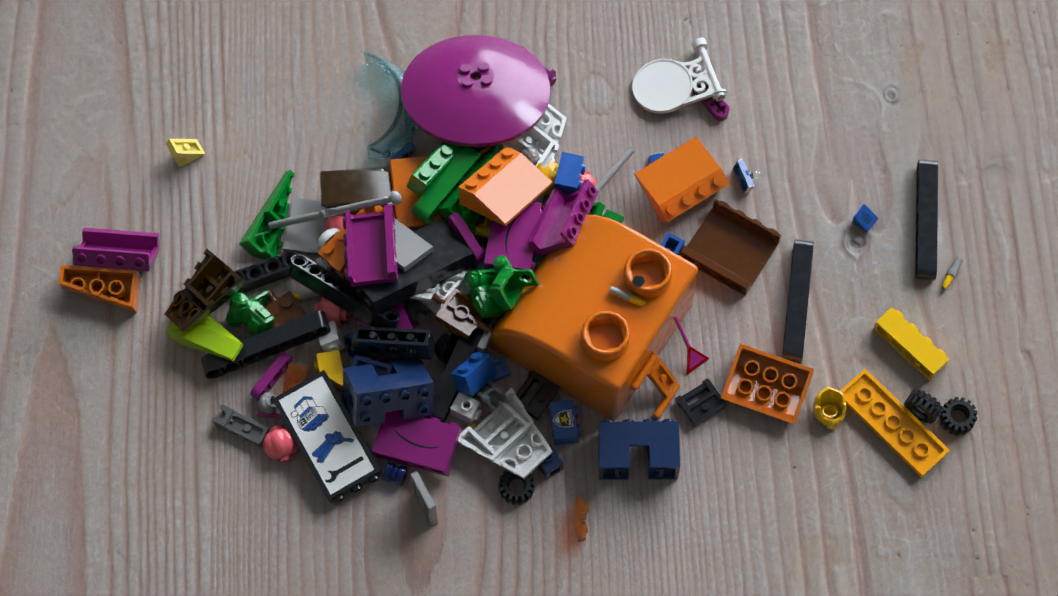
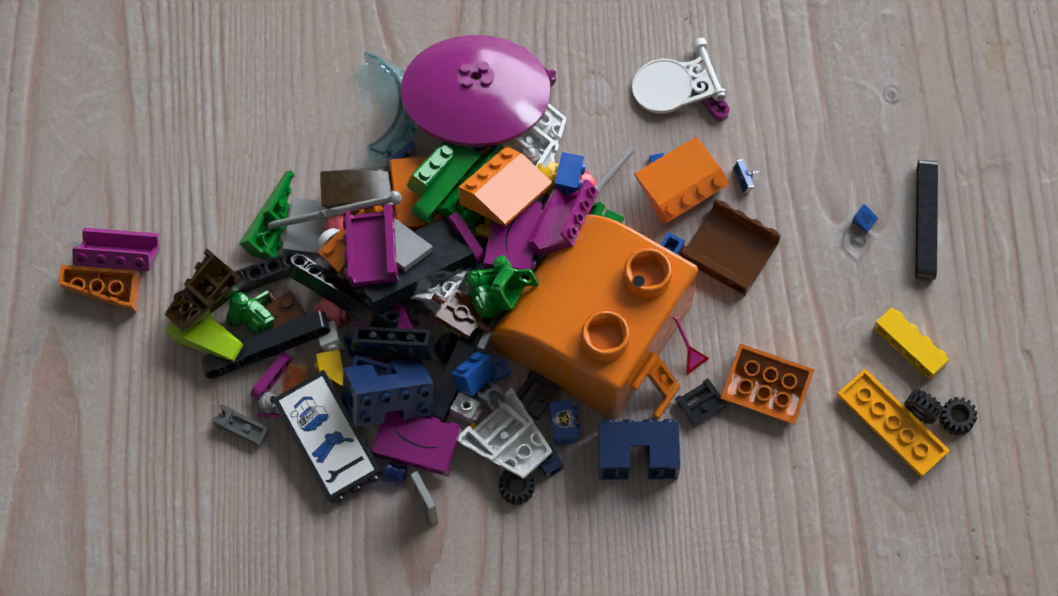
(184, 150): light yellow slope -> none
(280, 444): coral plant -> none
(304, 295): light grey piece -> none
(580, 514): clear orange slope -> none
(626, 296): light grey piece -> none
(798, 301): black beam -> none
(829, 407): yellow hair -> none
(952, 272): piece -> none

